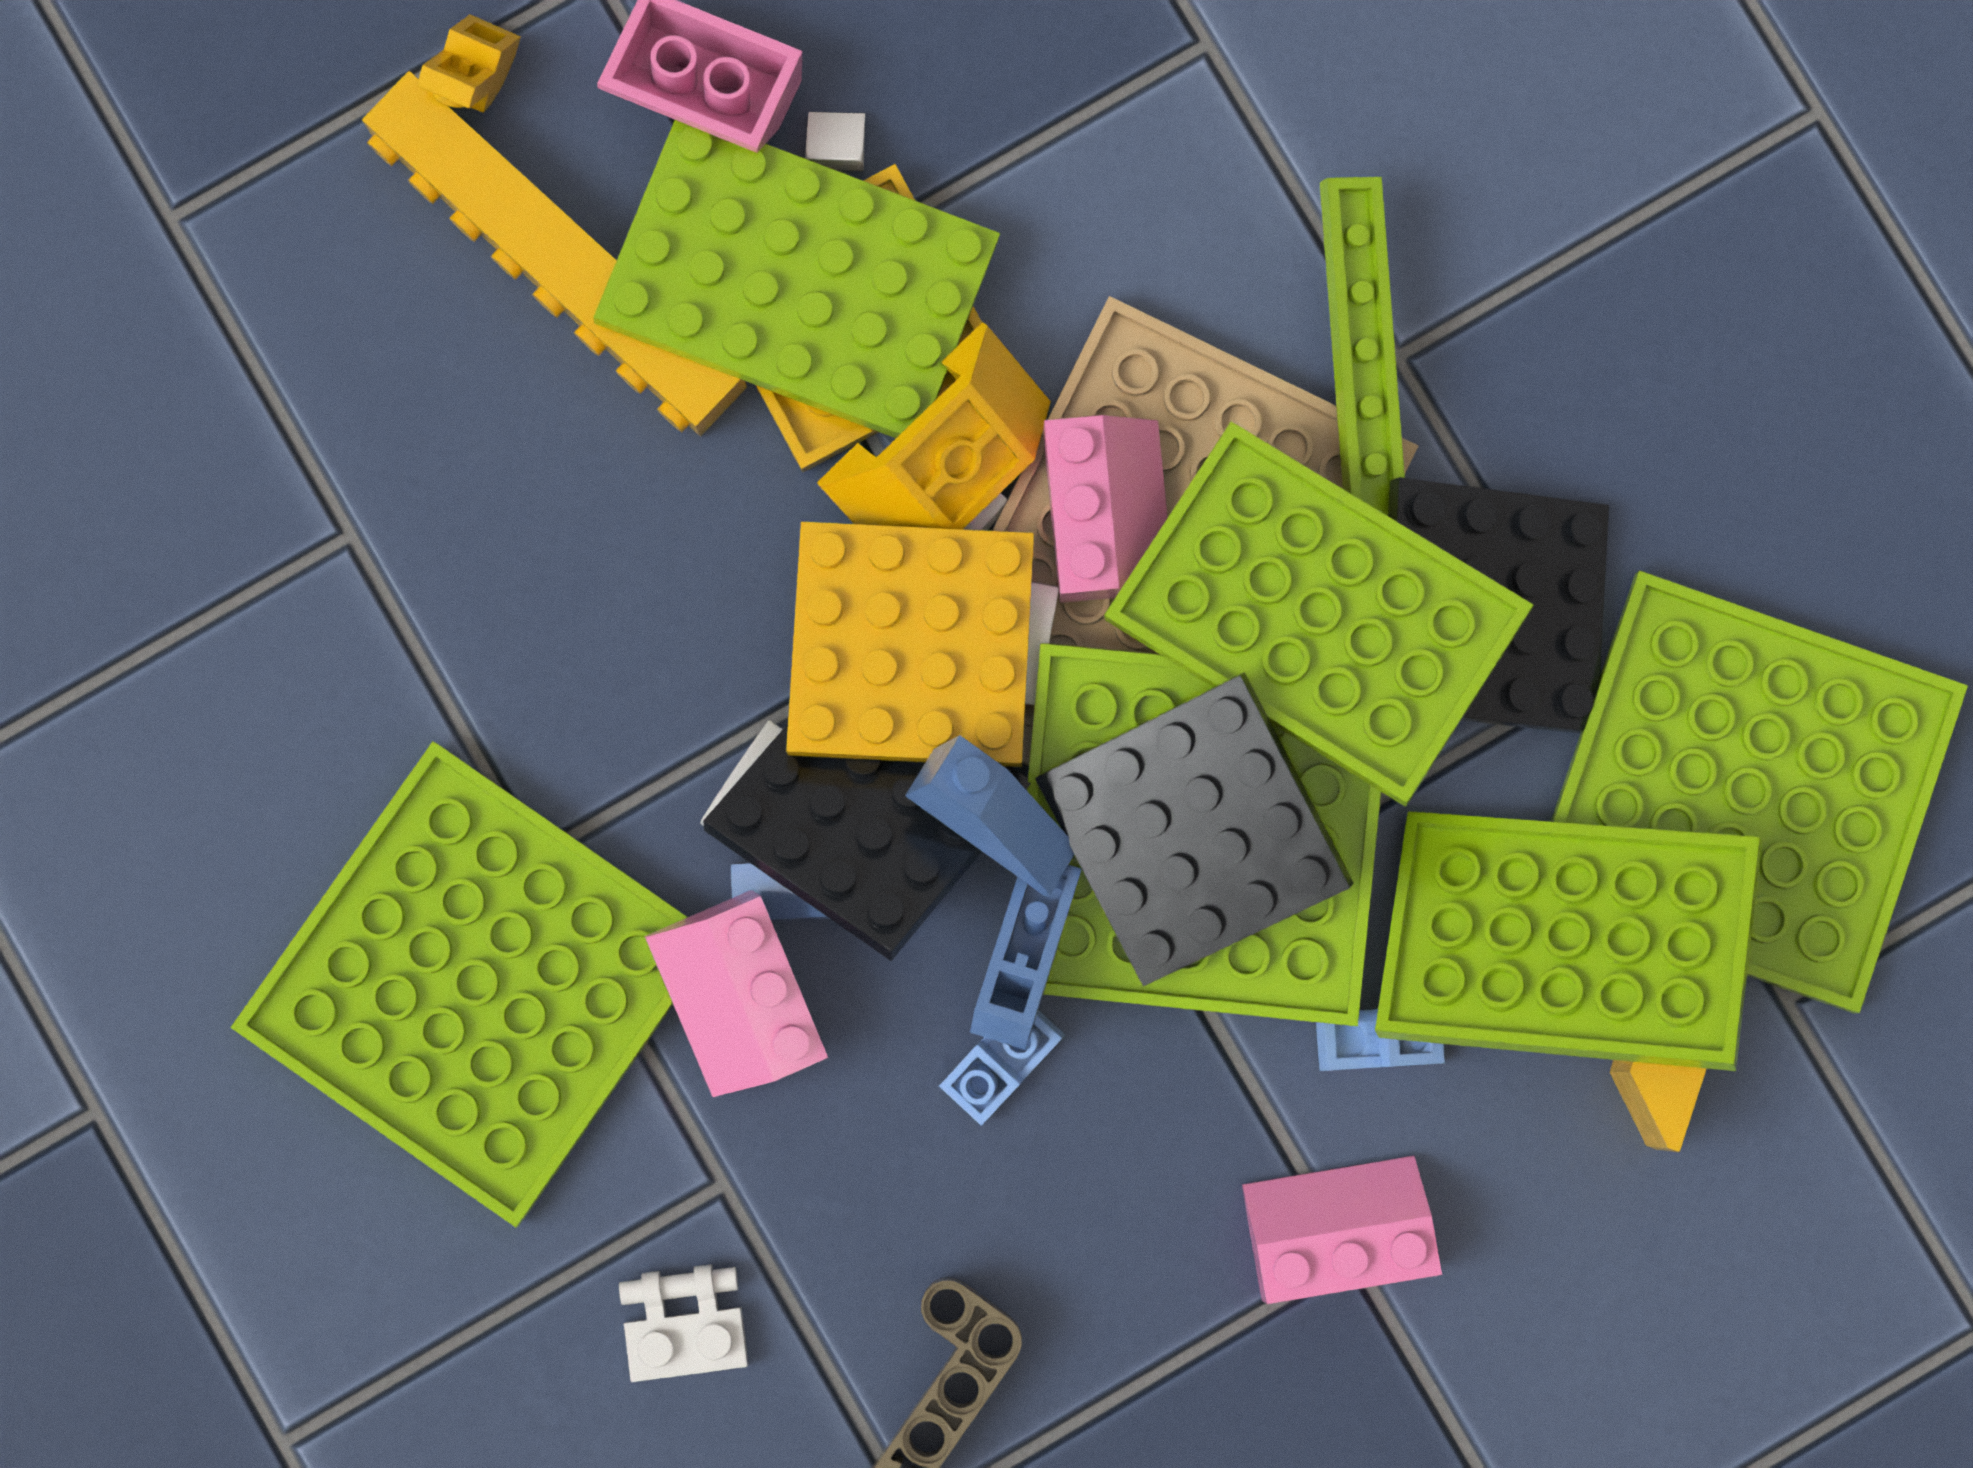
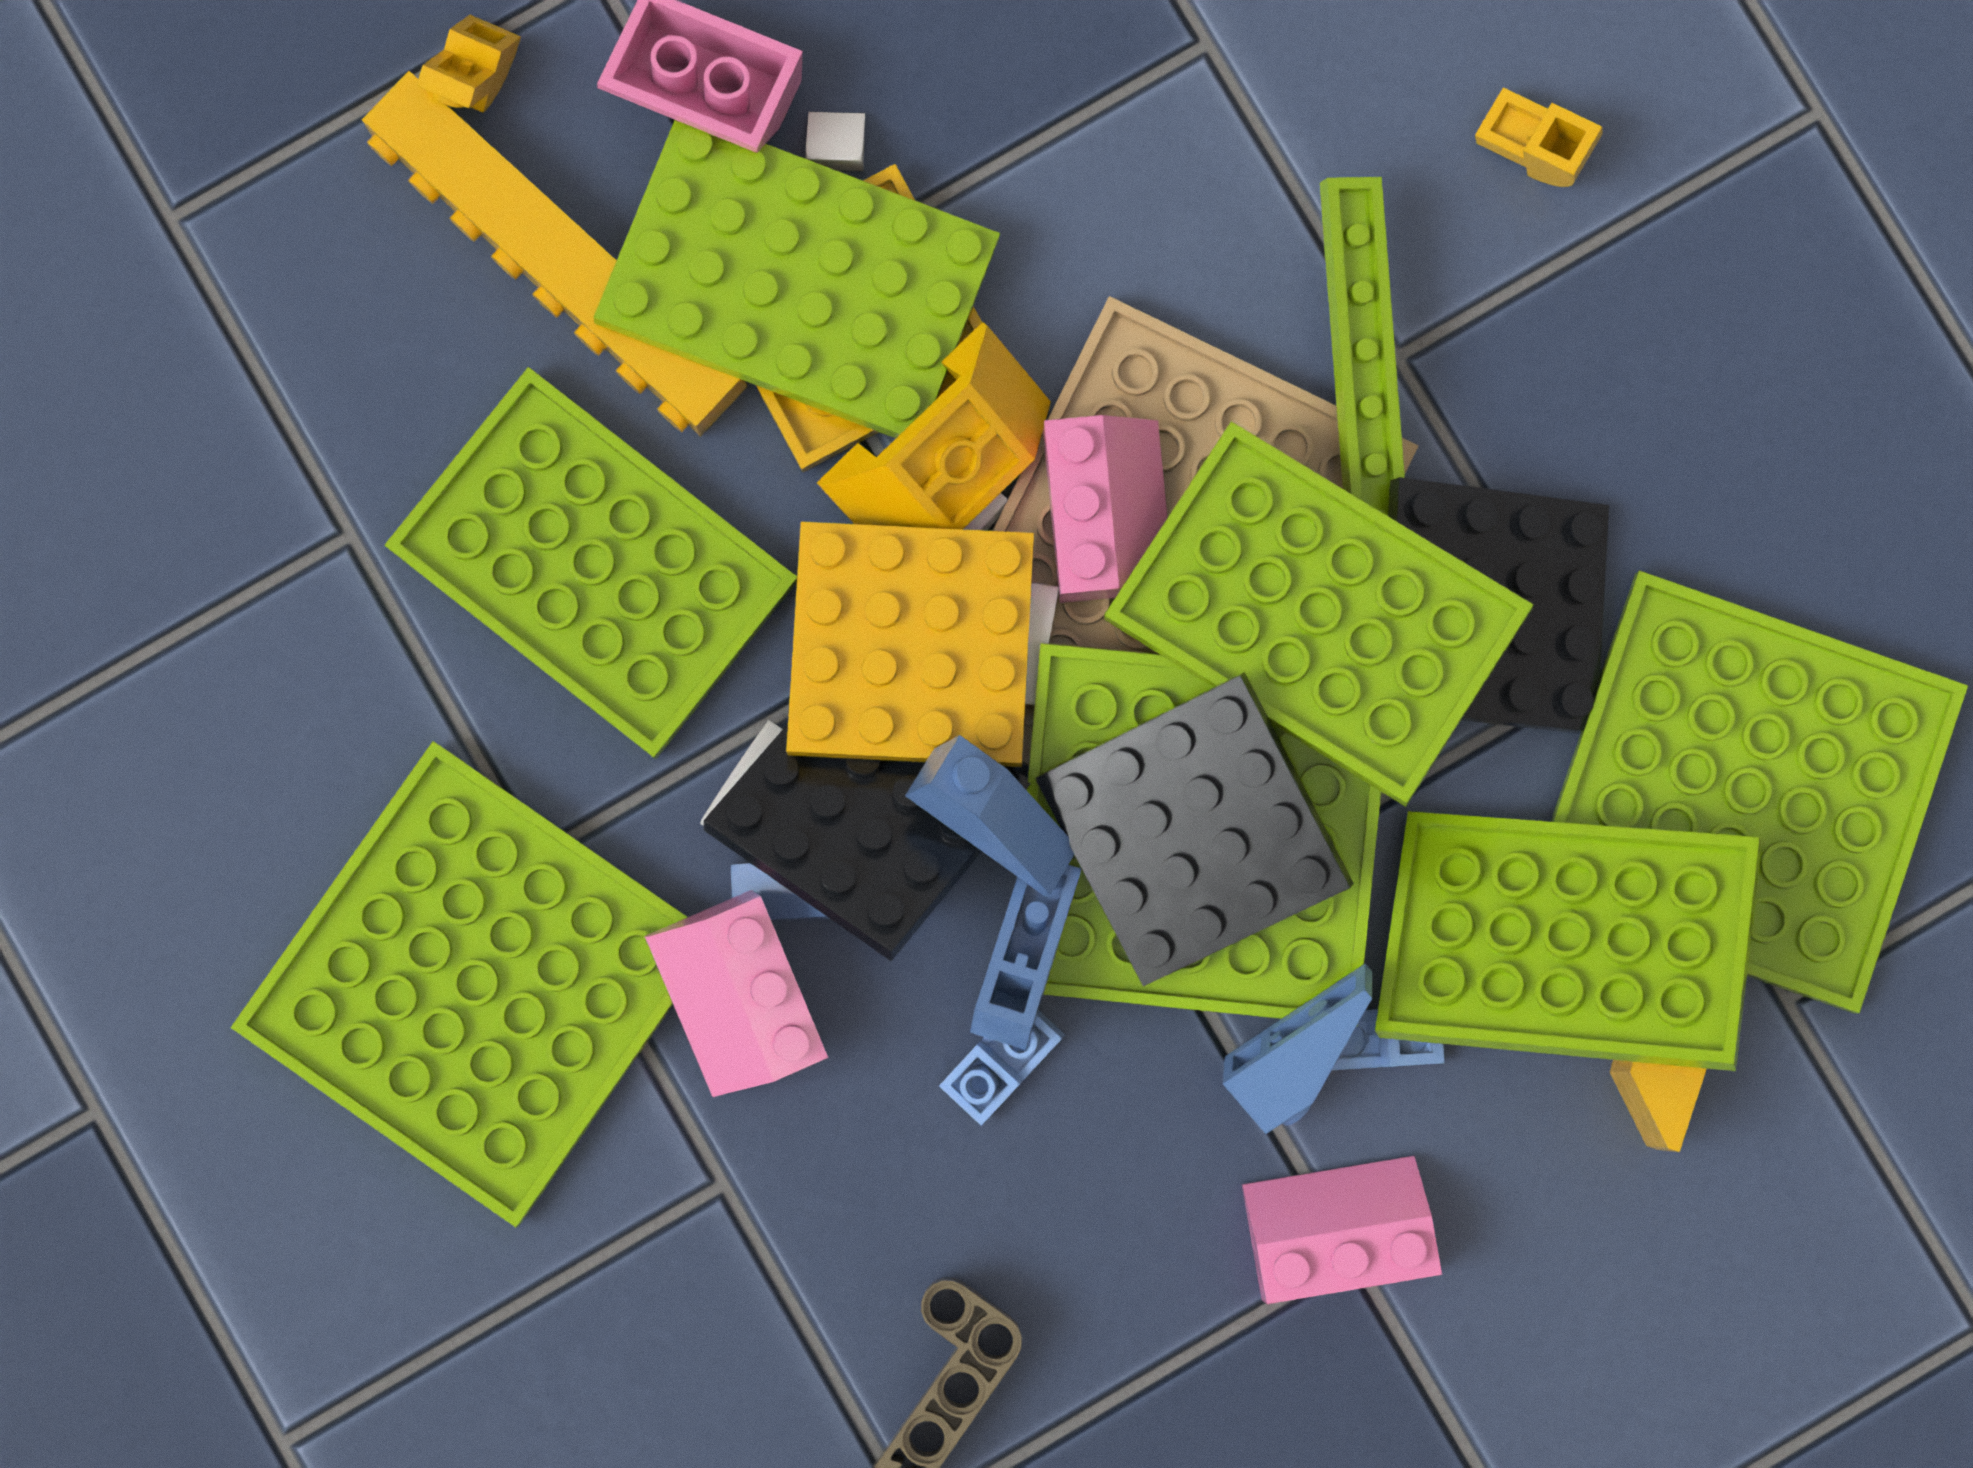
(592, 562): none -> lime plate
(683, 1342): white plate -> none
(1289, 1062): none -> medium blue slope
(1544, 140): none -> yellow brick

